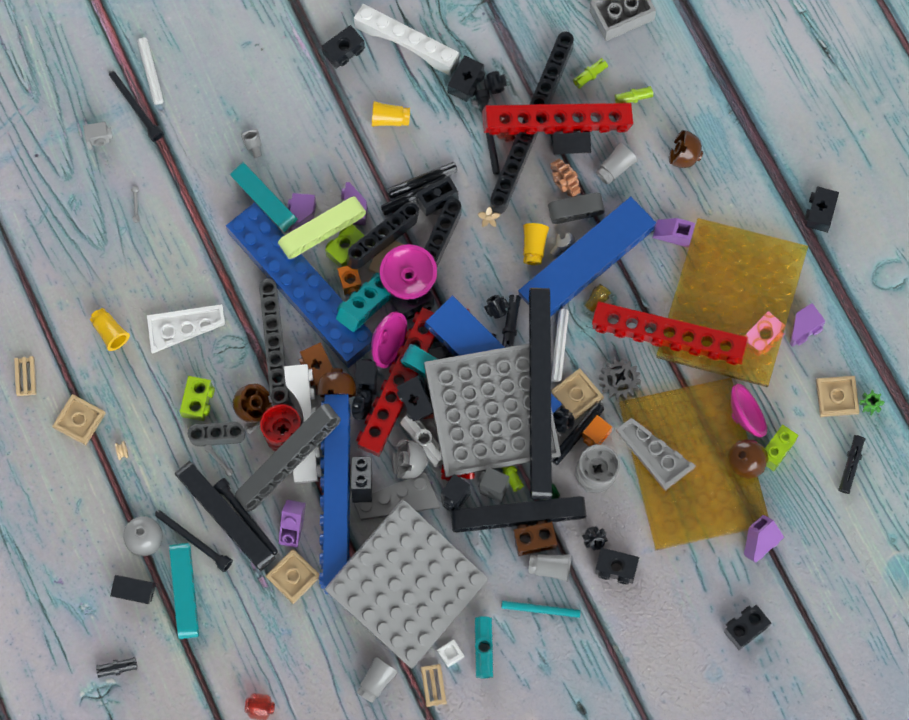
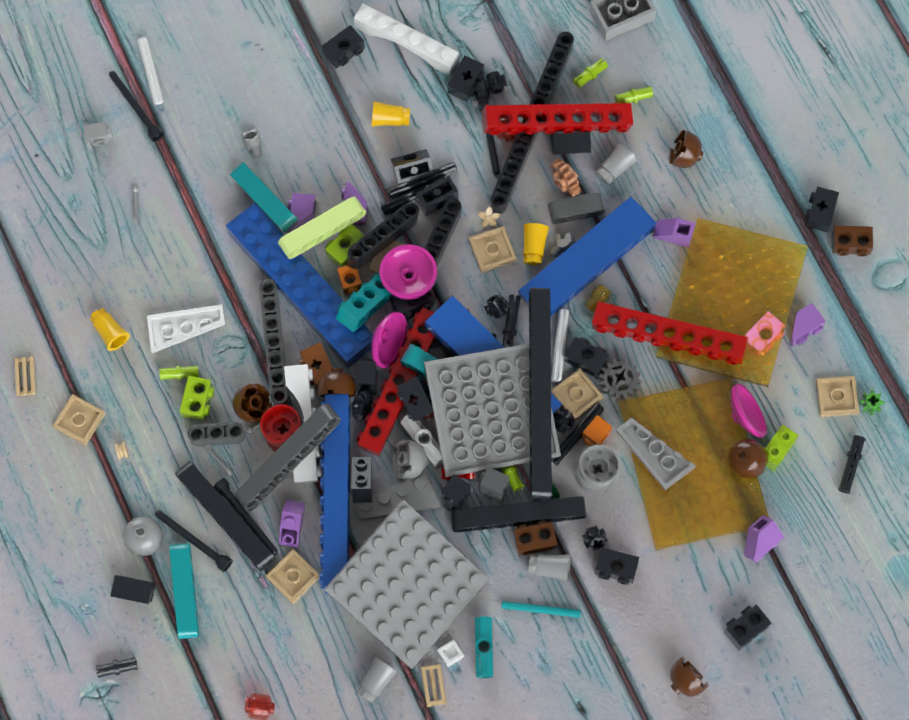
(178, 372): none -> lime pin
(412, 166): none -> black brick
(492, 249): none -> tan tile
(590, 366): none -> black brick
(686, 679): none -> reddish brown cylinder
(852, 235): none -> reddish brown brick

